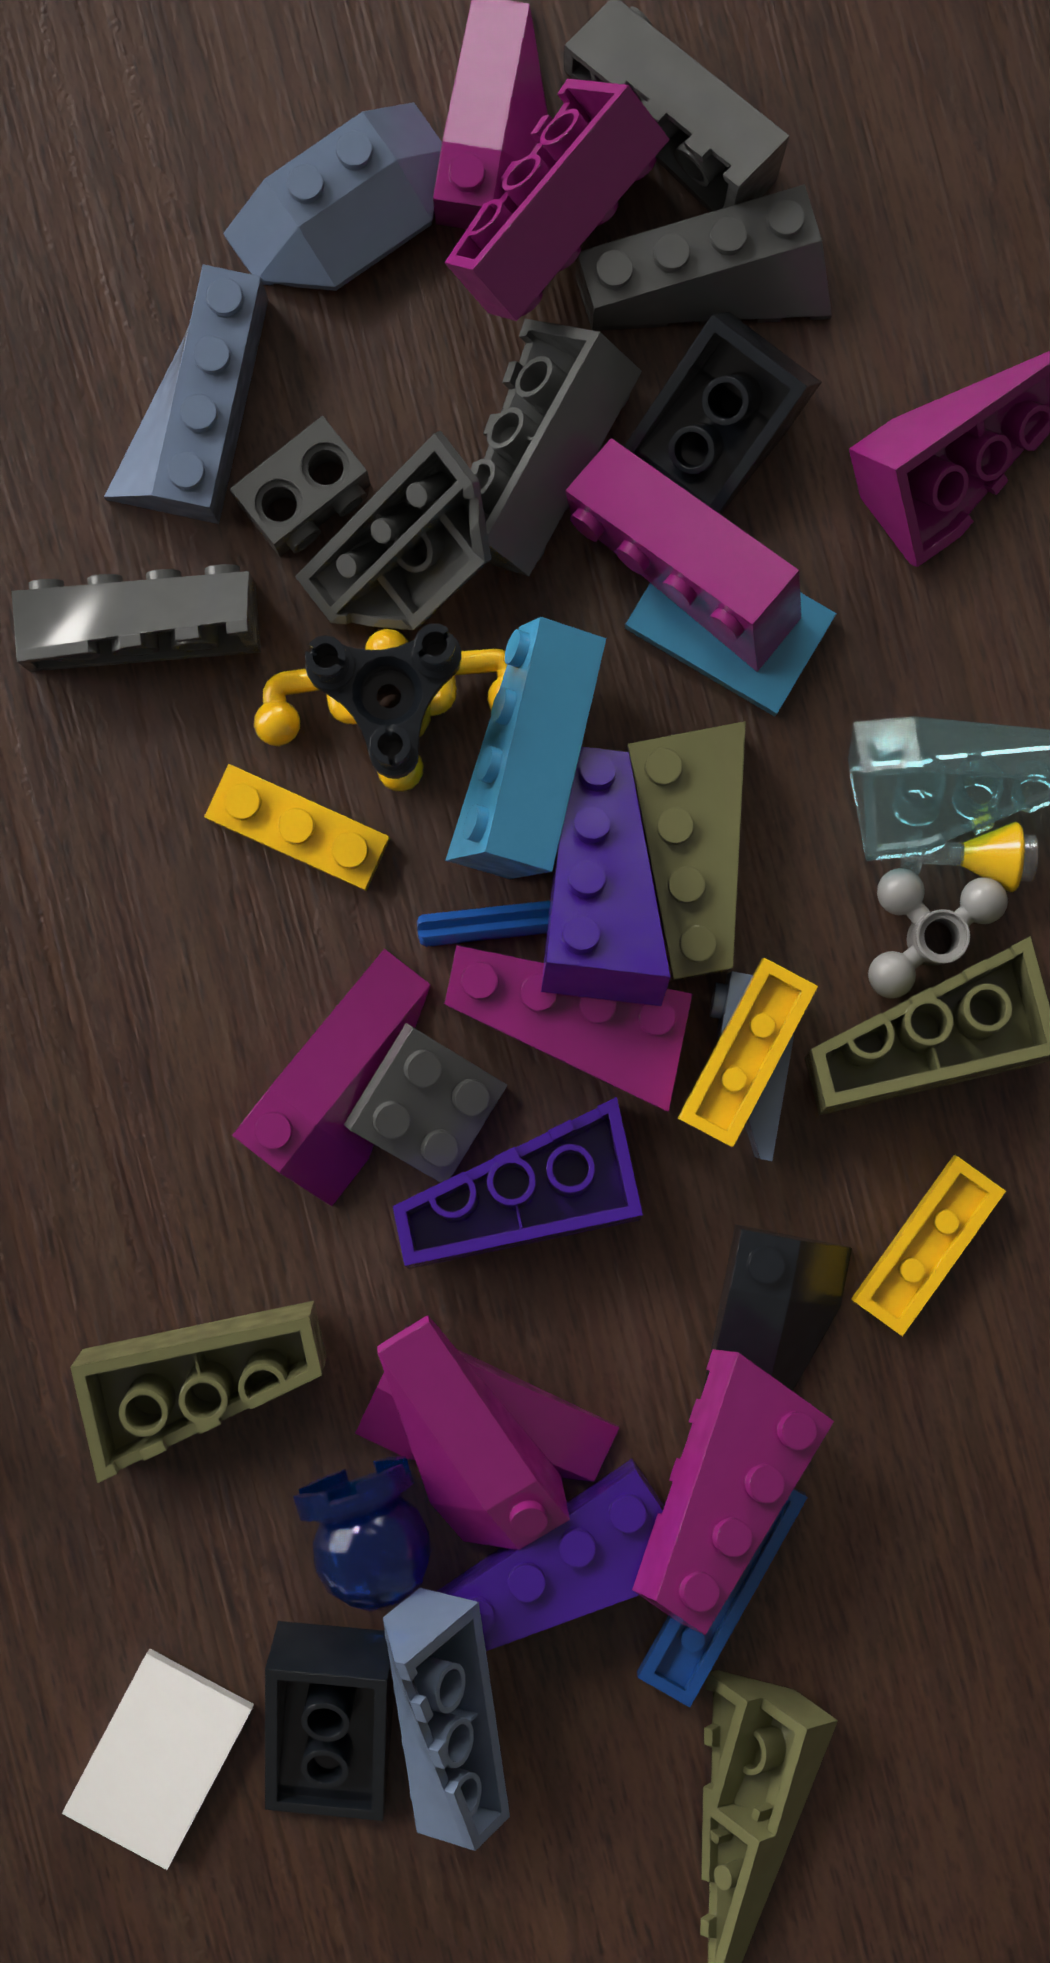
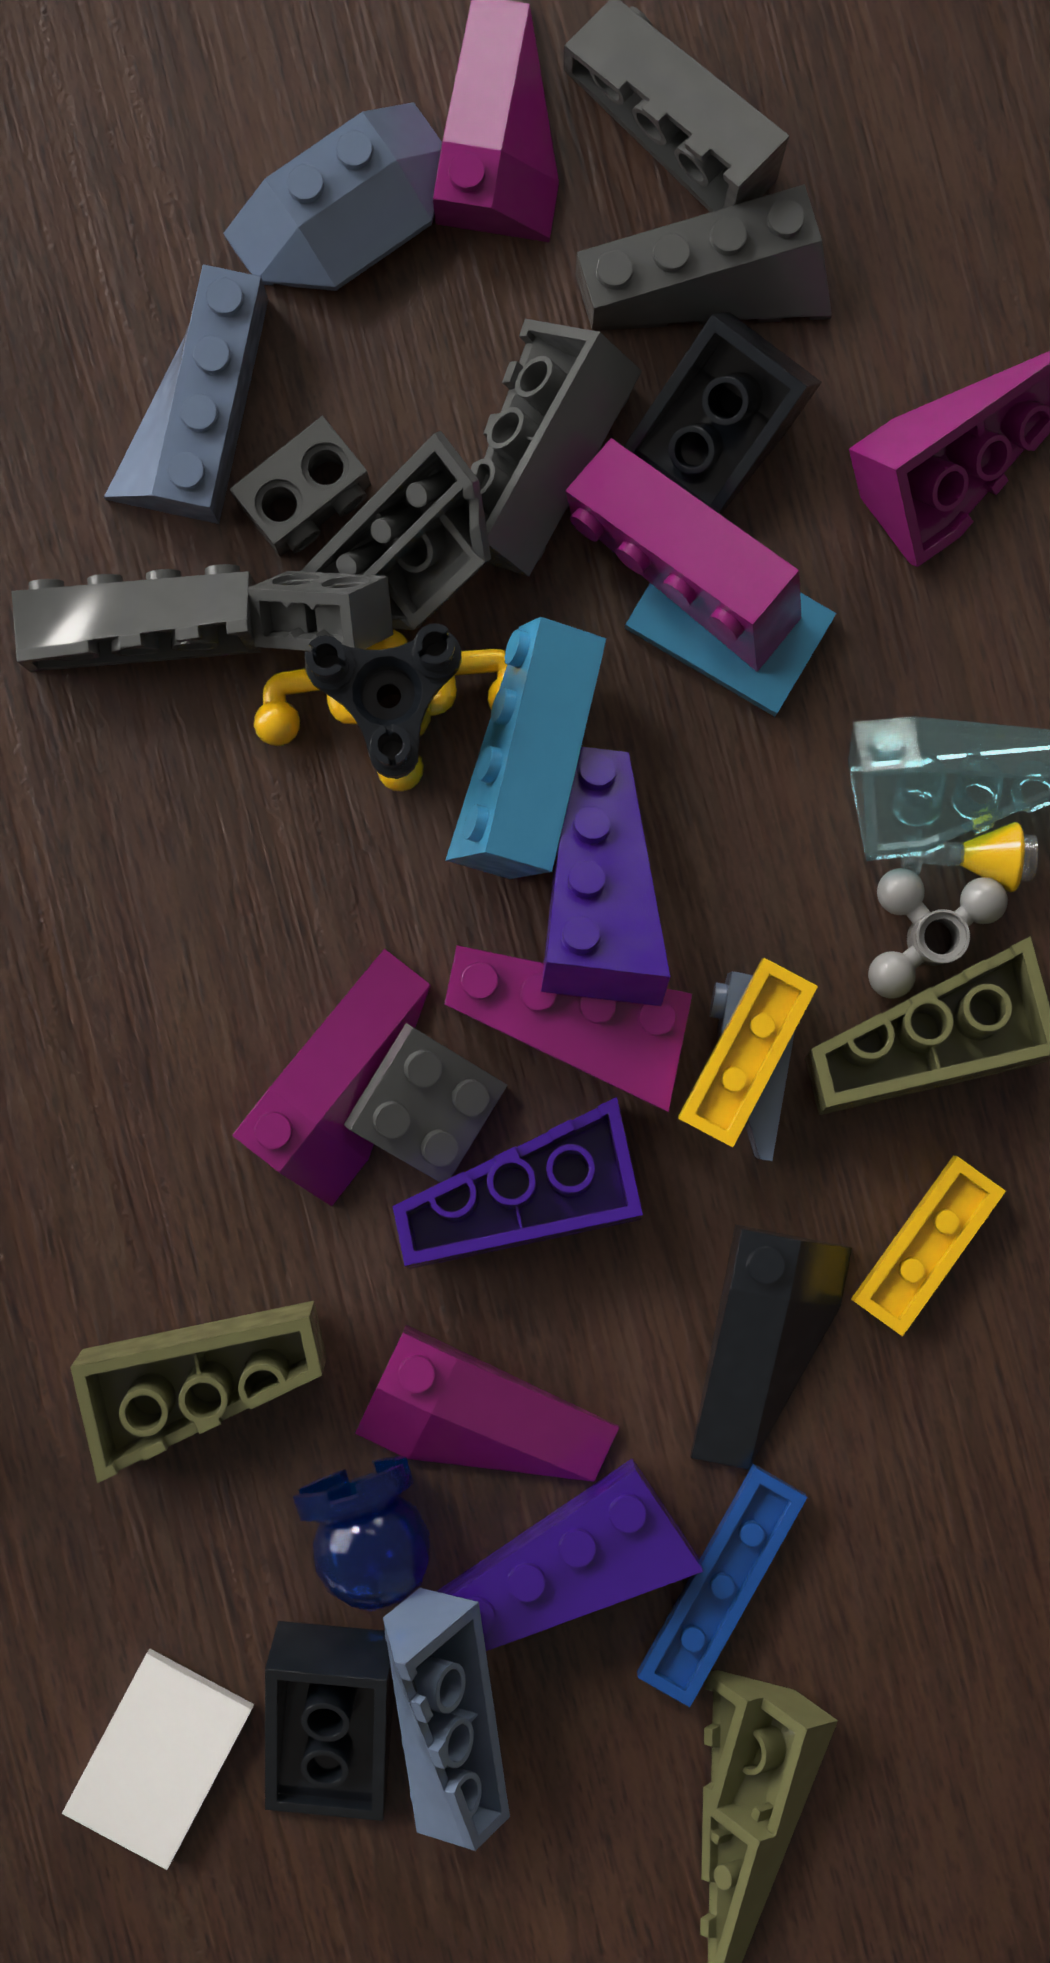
(297, 827): yellow plate -> none
(304, 605): none -> dark grey brick
(468, 1446): magenta wedge -> none
(483, 923): blue axle -> none
(556, 195): magenta wedge -> none
(691, 829): olive wedge -> none
(727, 1489): magenta wedge -> none

